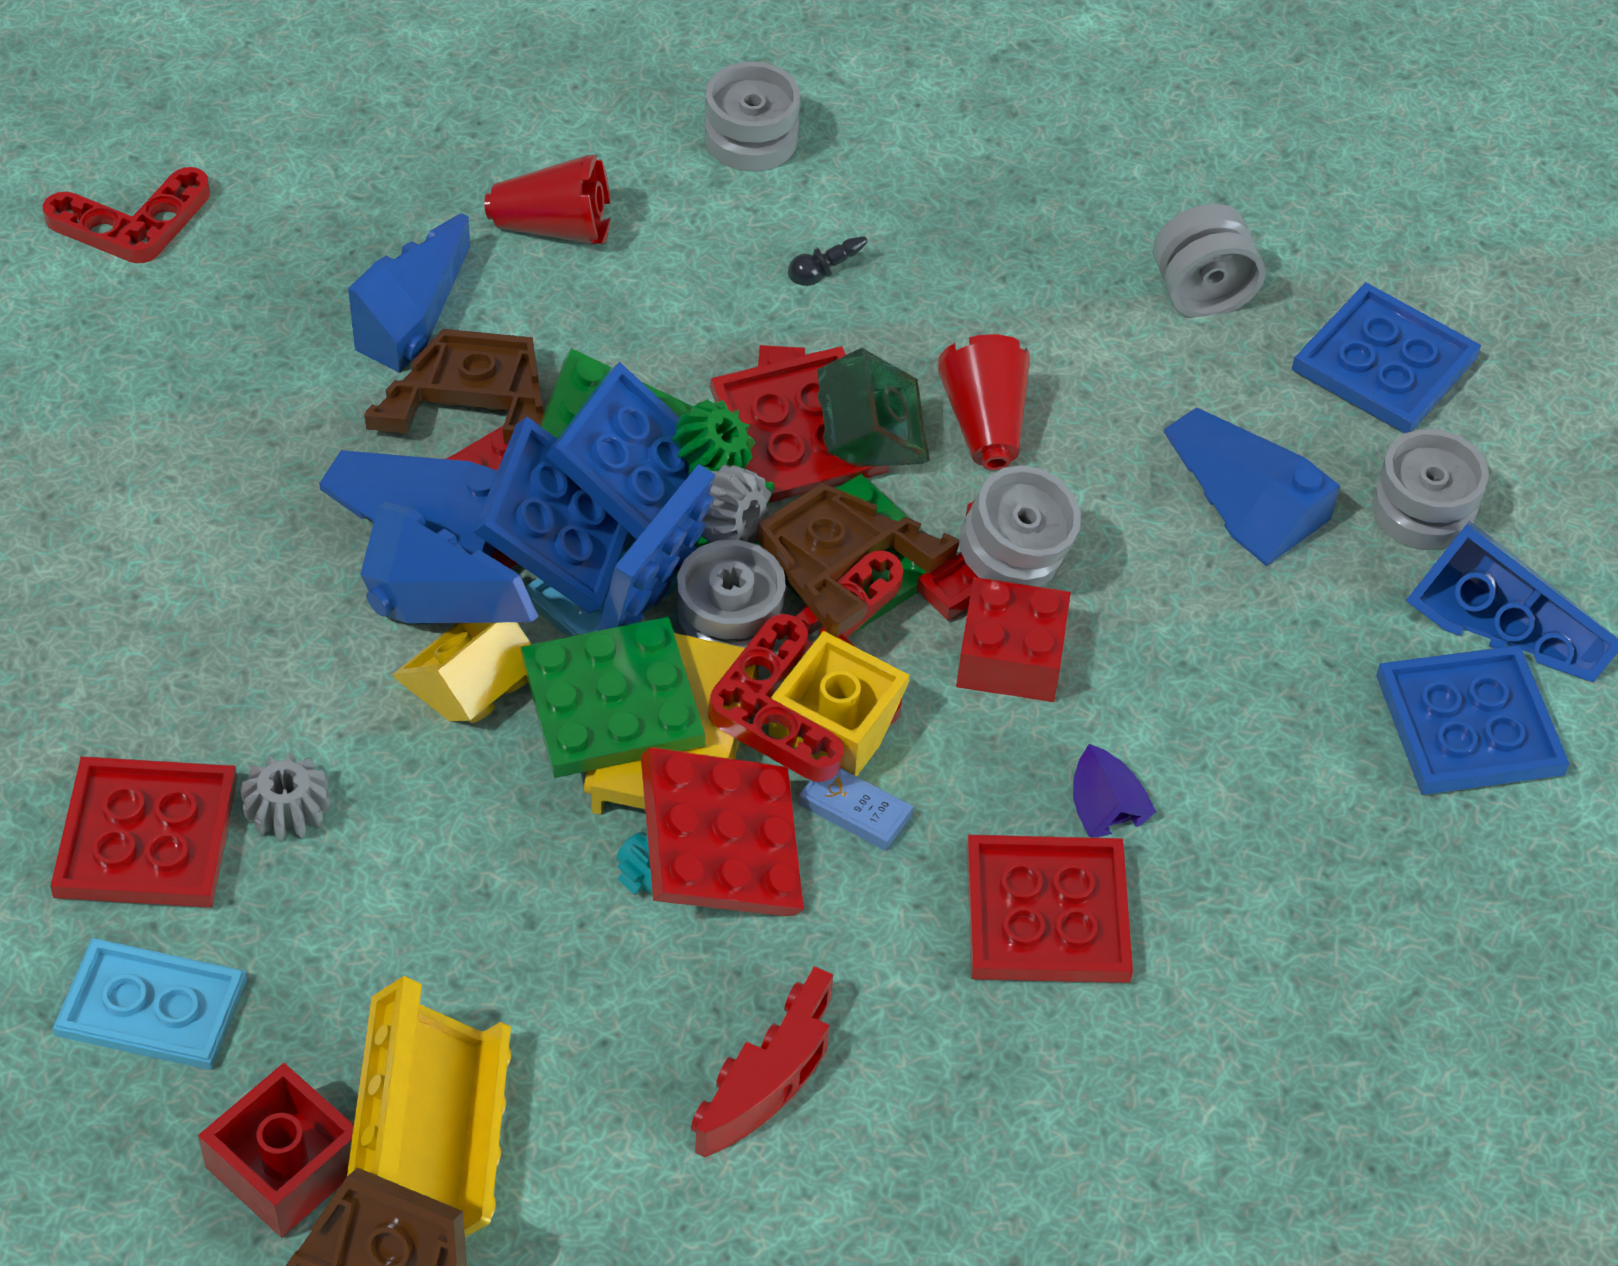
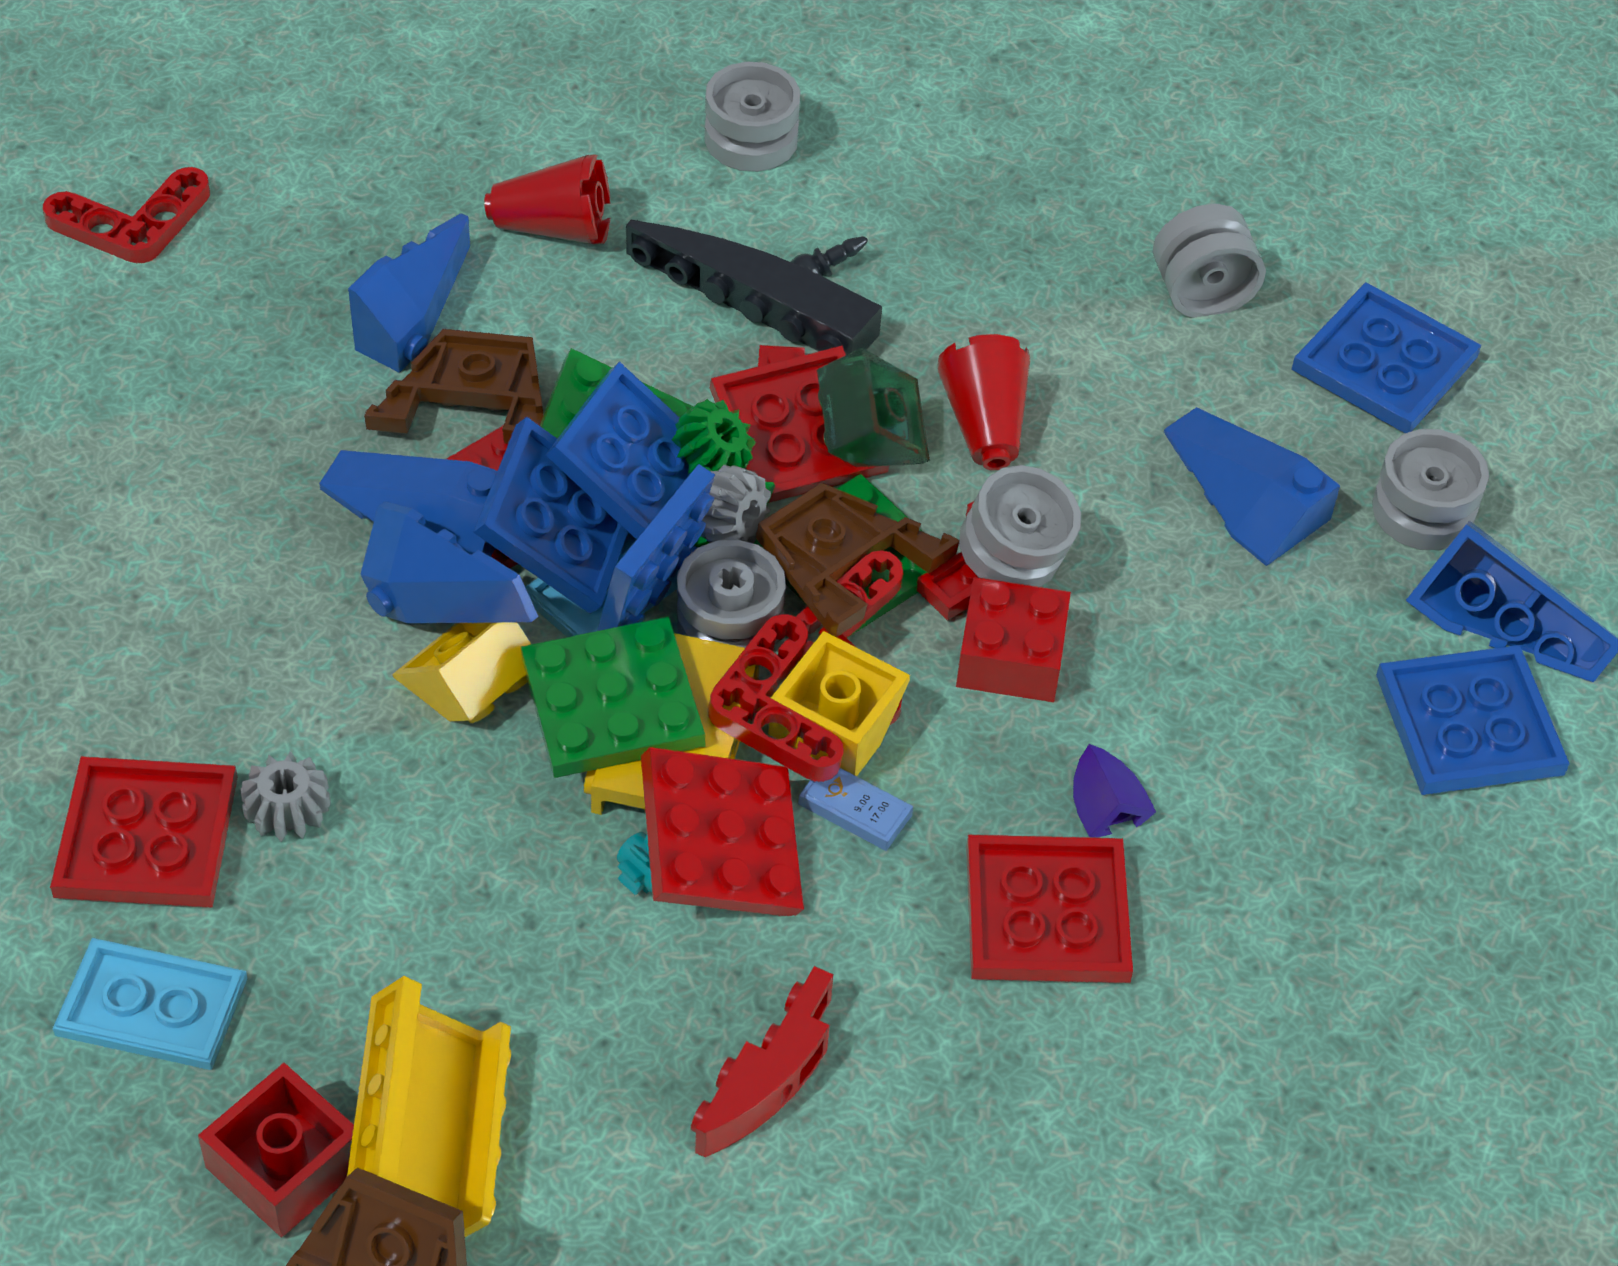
(759, 285): none -> black slope

